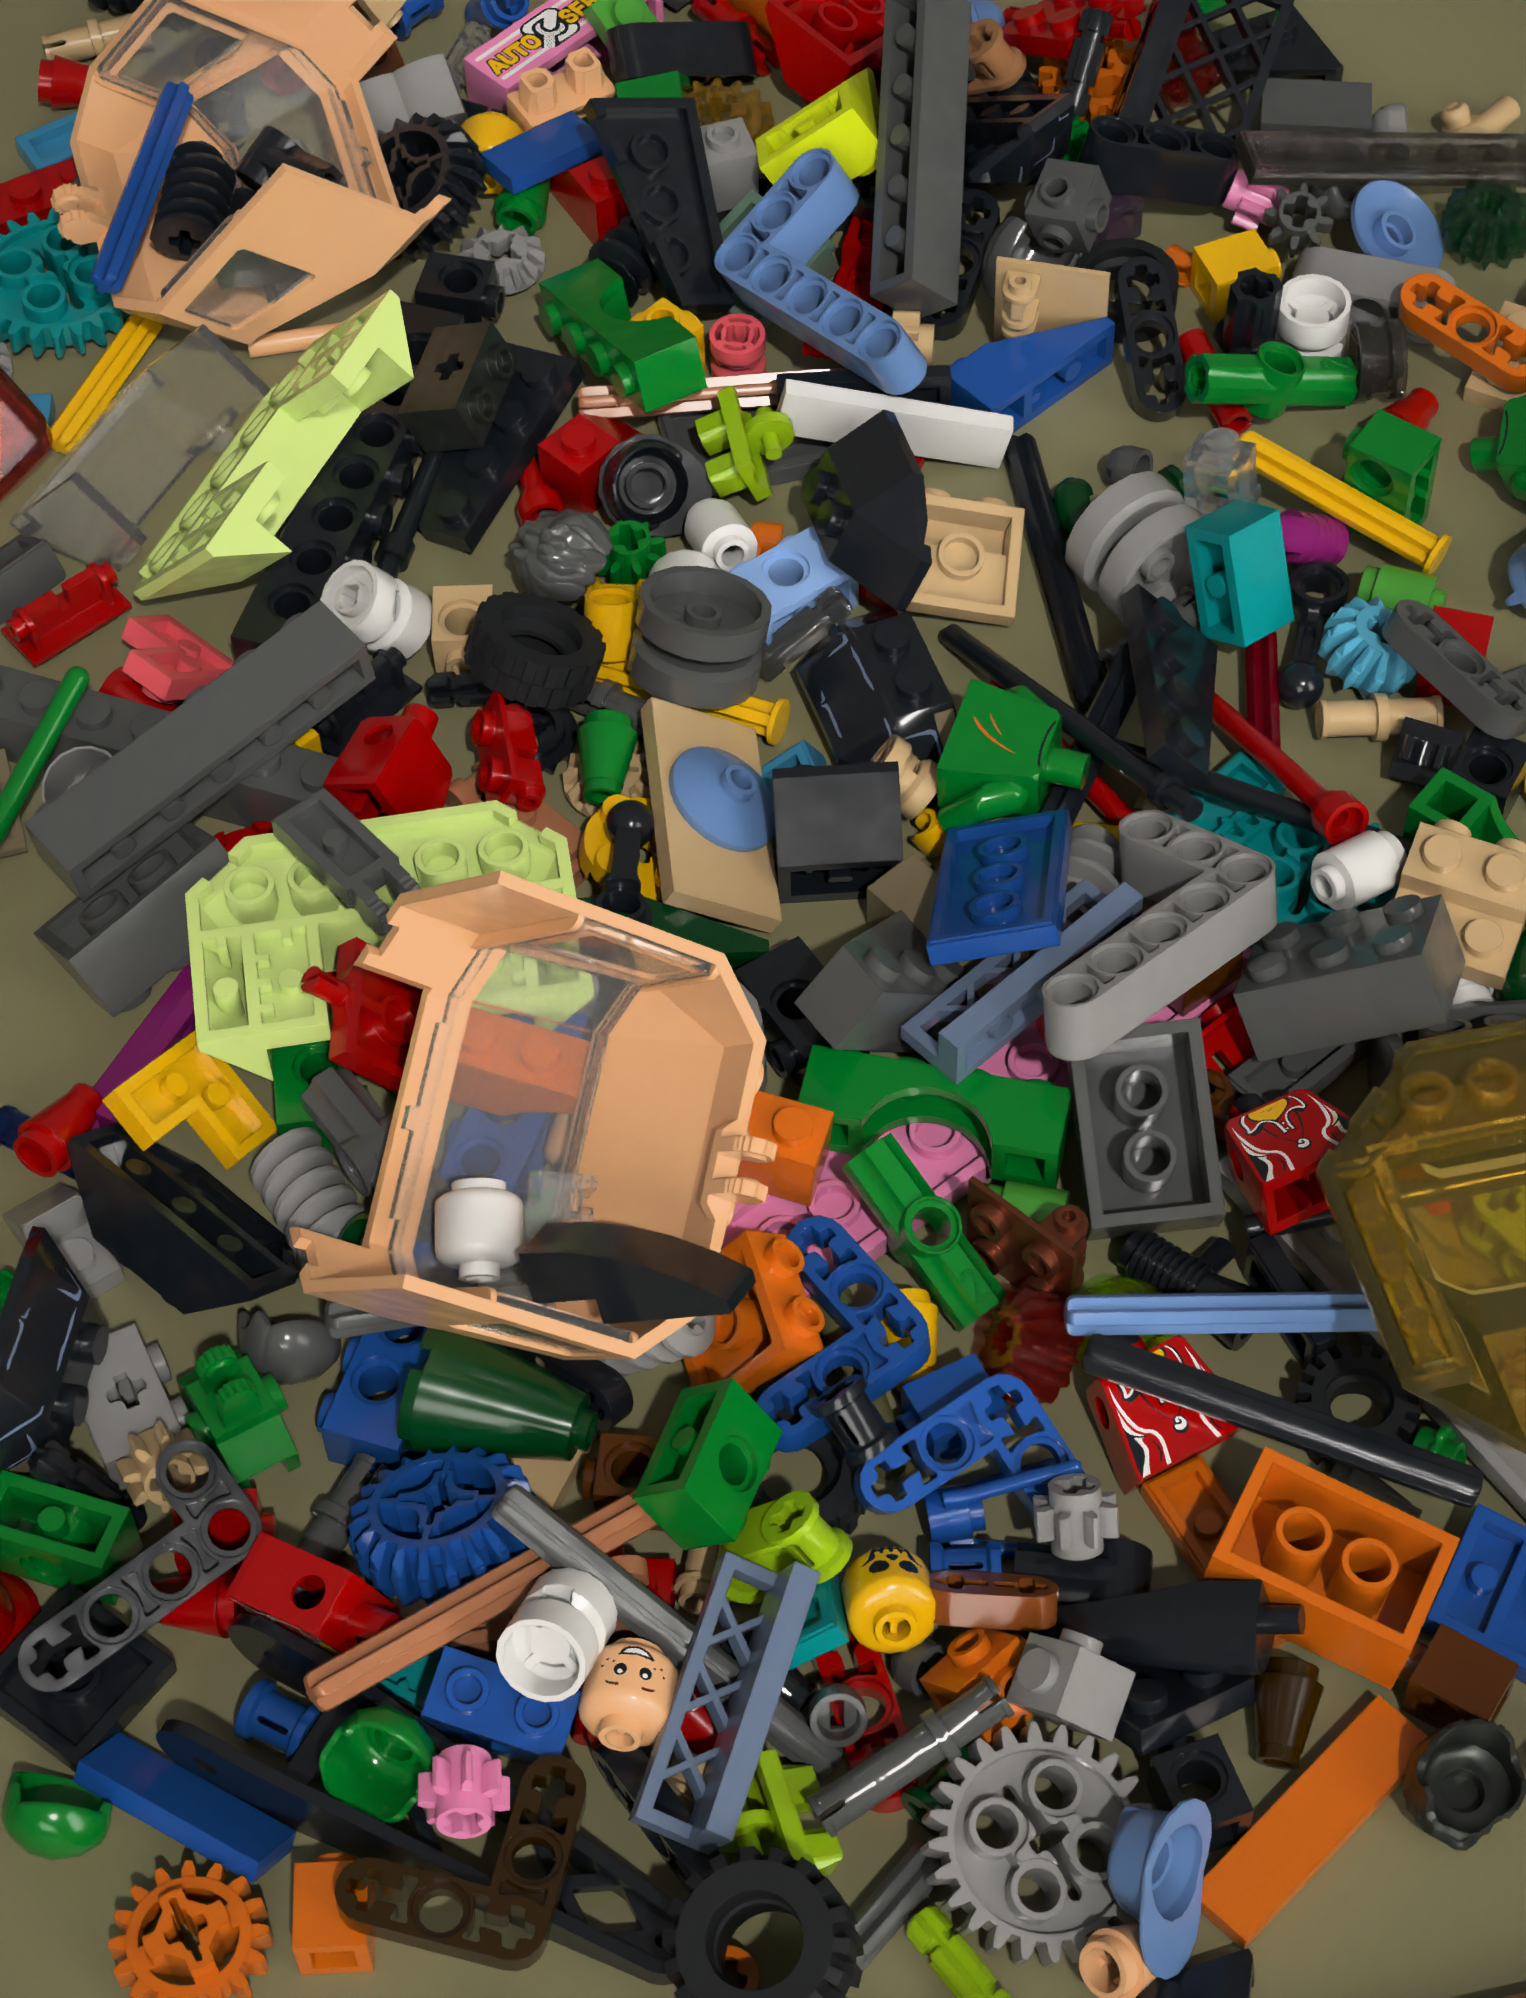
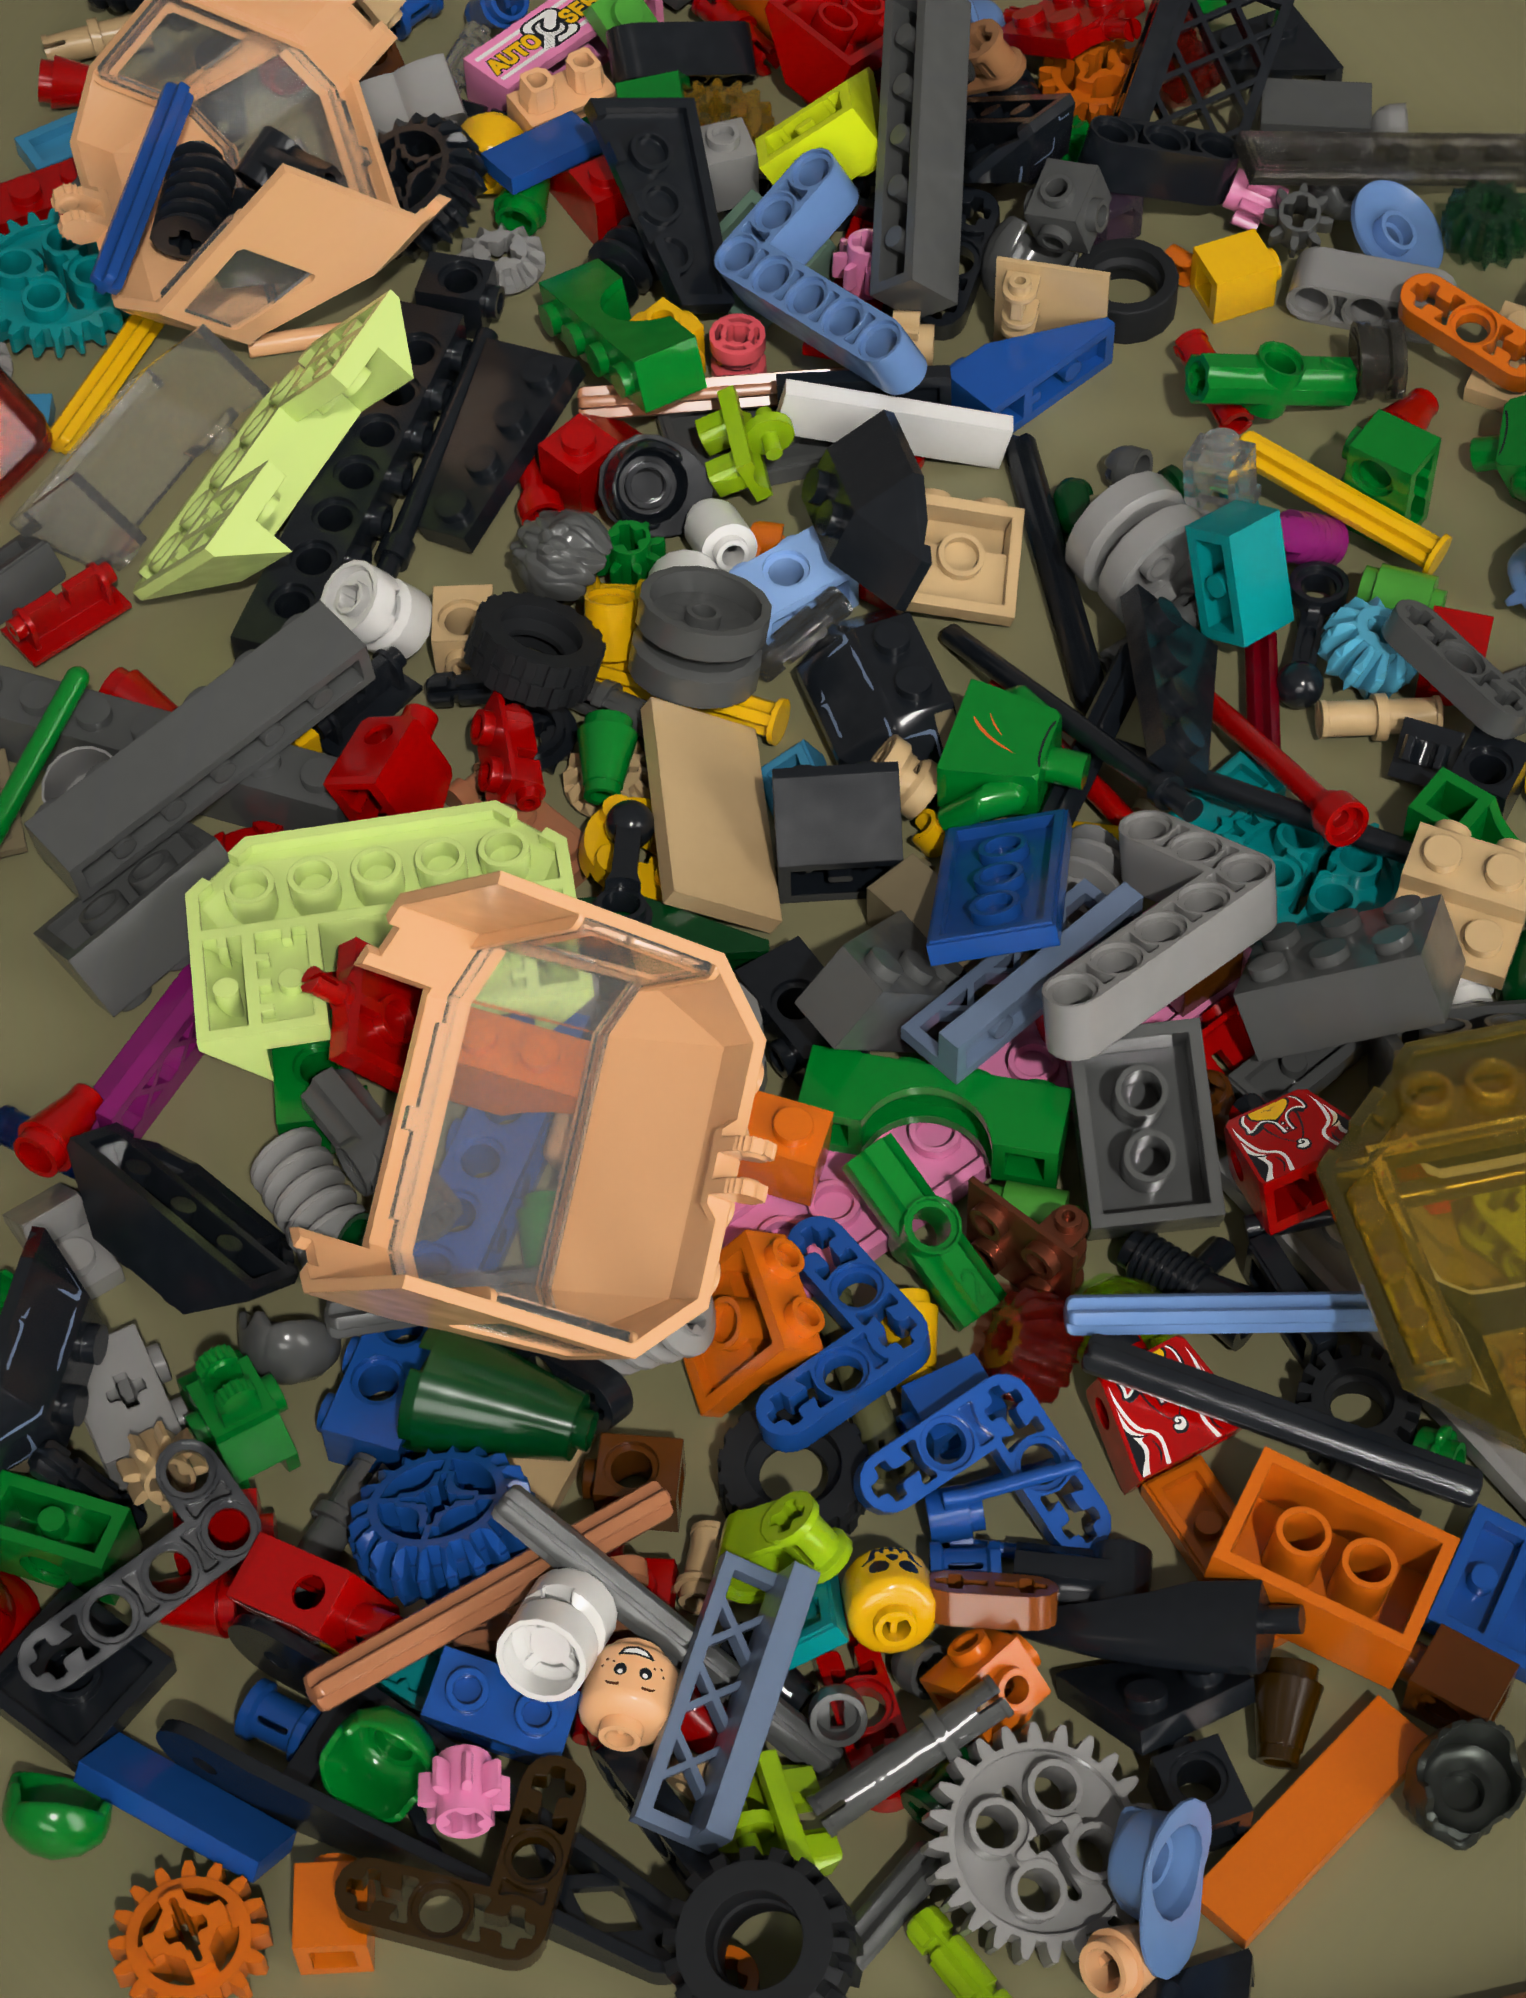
(170, 658): coral plate -> none
(195, 1089): yellow plate -> none
(344, 855): dark grey hinge -> none
(458, 387): pearl dark grey brick -> none
(478, 1229): white head -> none
(554, 1199): clear brick -> none
(631, 1272): black slope -> none
(708, 1464): green brick -> none
(723, 799): medium blue dish -> none
(854, 263): none -> bright pink gear
(854, 1420): black bush -> none
(1071, 1683): light grey brick -> none
(1076, 1516): light grey gear -> none
(1086, 57): black axle -> none
(1129, 302): black beam -> none
(1250, 313): black piece -> none
(1314, 315): white wheel -> none
(1357, 869): white brick -> none
(1493, 120): tan arm -> none

